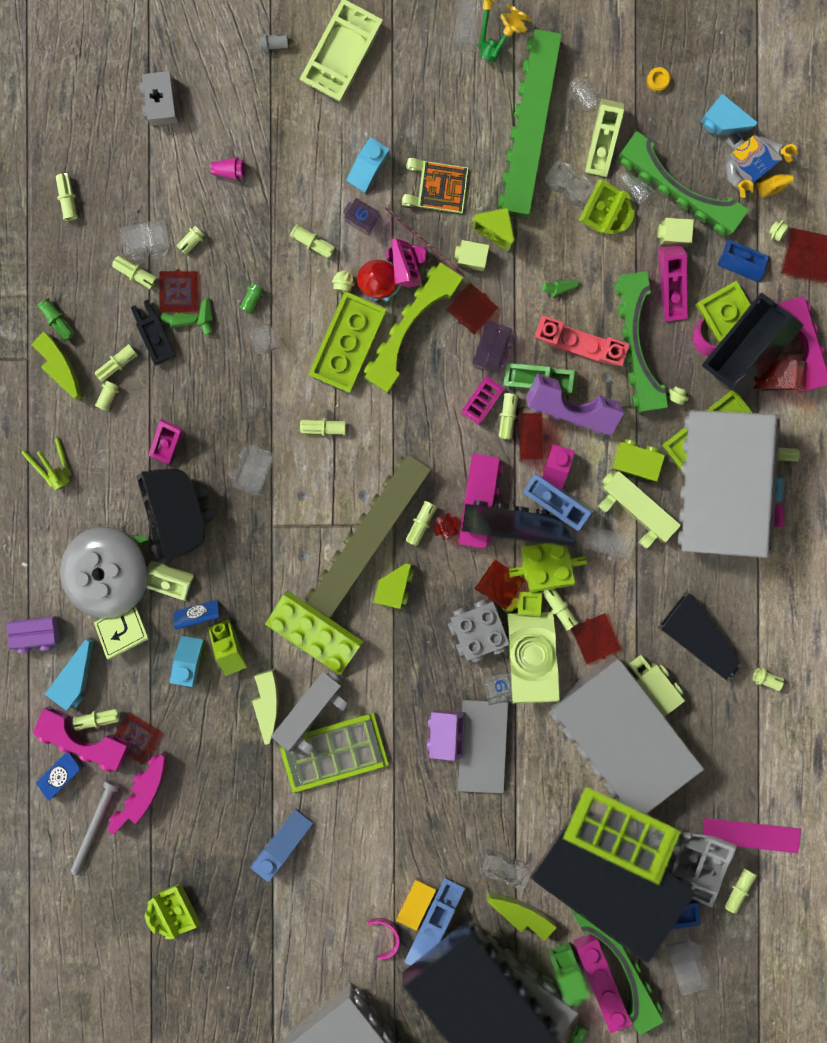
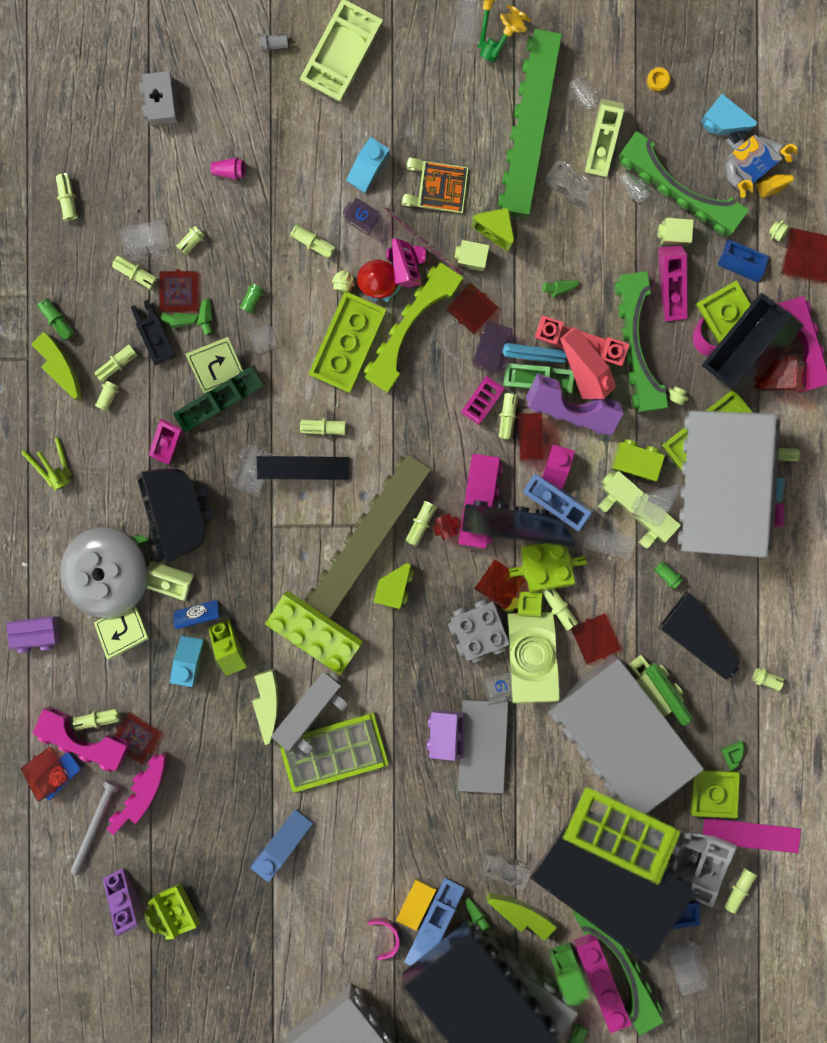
(44, 774): none -> clear red piece
(72, 680): medium azure slope -> none
(123, 902): none -> medium lavender slope
(214, 364): none -> yellowish green piece
(219, 398): none -> dark green slope
(303, 467): none -> black slope
(477, 915): none -> bright green bar
(534, 353): none -> medium azure axle
(588, 367): none -> coral slope
(607, 209): lime slope -> none
(654, 505): none -> clear slope
(668, 574): none -> bright green pin
(668, 694): none -> bright green axle
(715, 794): none -> lime plate
(733, 754): none -> bright green tile

